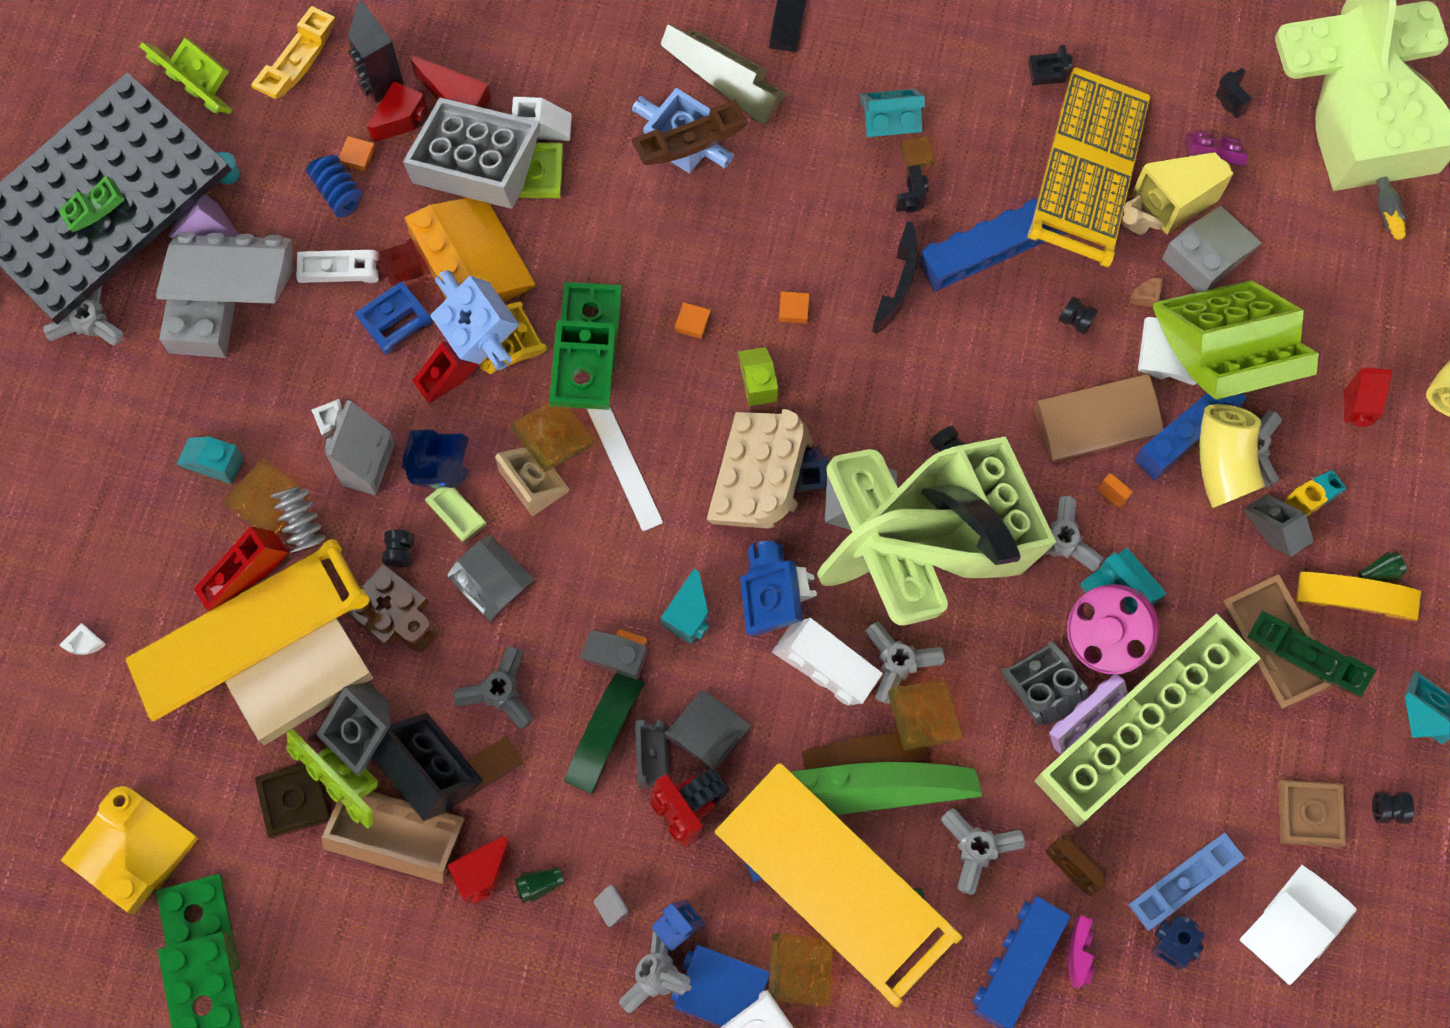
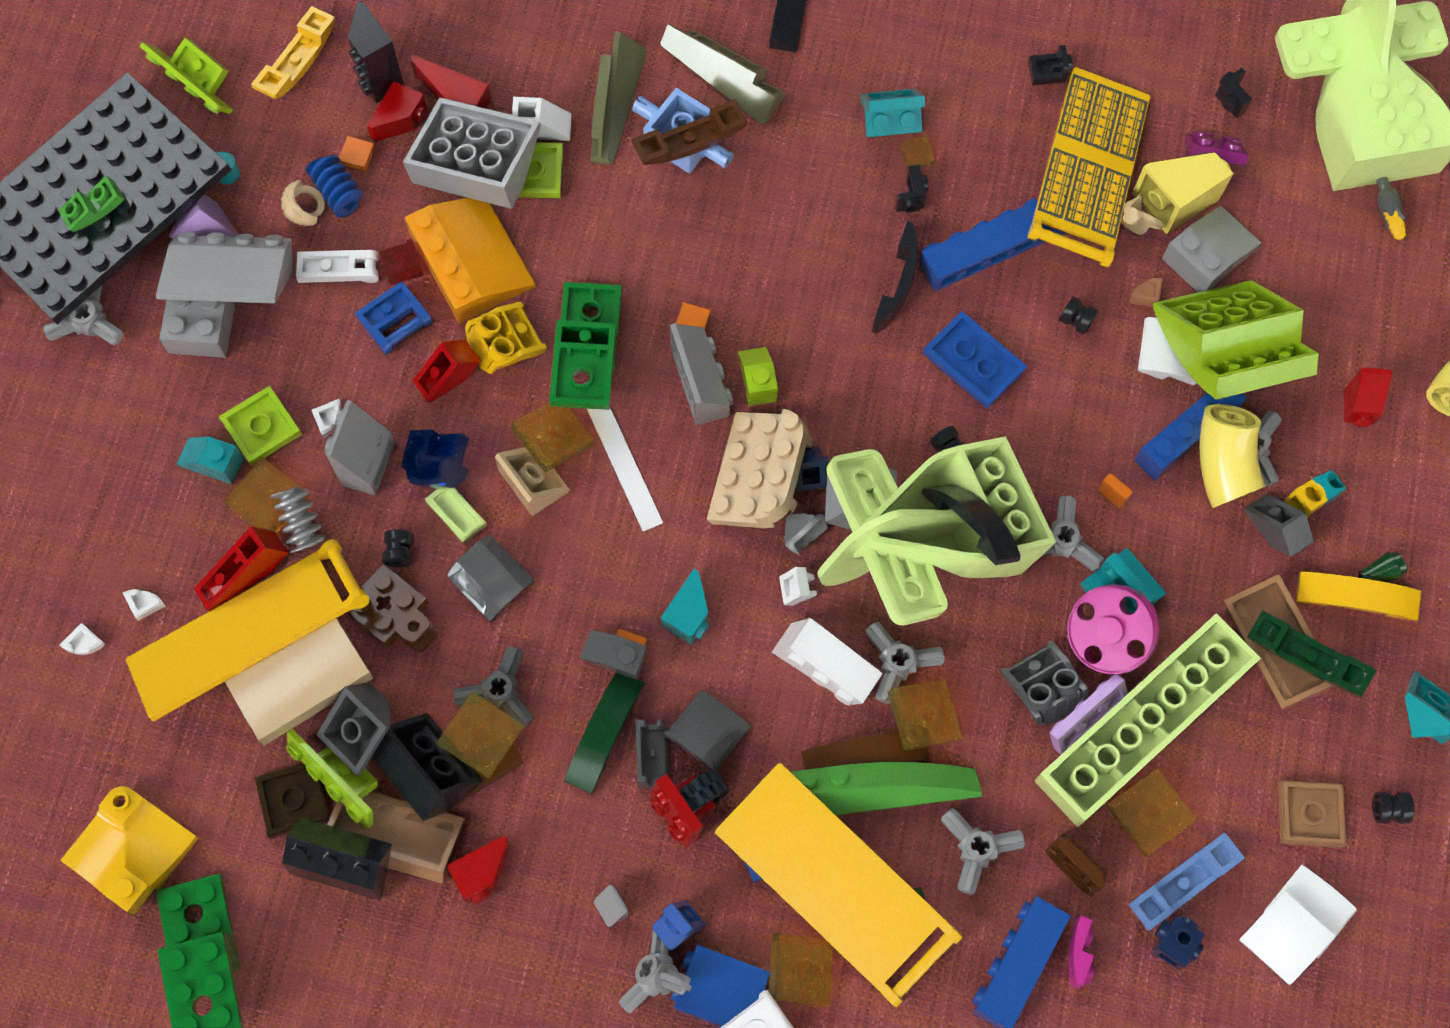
(143, 603): none -> white tile
(260, 425): none -> lime plate
(292, 209): none -> tan piece
(337, 858): none -> black slope
(474, 320): light blue brick -> none
(480, 735): none -> clear yellow plate
(538, 883): dark green cone -> none
(614, 95): none -> olive wedge
(700, 373): none -> light grey slope
(769, 590): blue plate -> none
(793, 307): orange tile -> none
(802, 529): none -> light grey piece
(974, 359): none -> blue plate
(1099, 417): medium nougat slope -> none
(1151, 812): none -> clear yellow plate

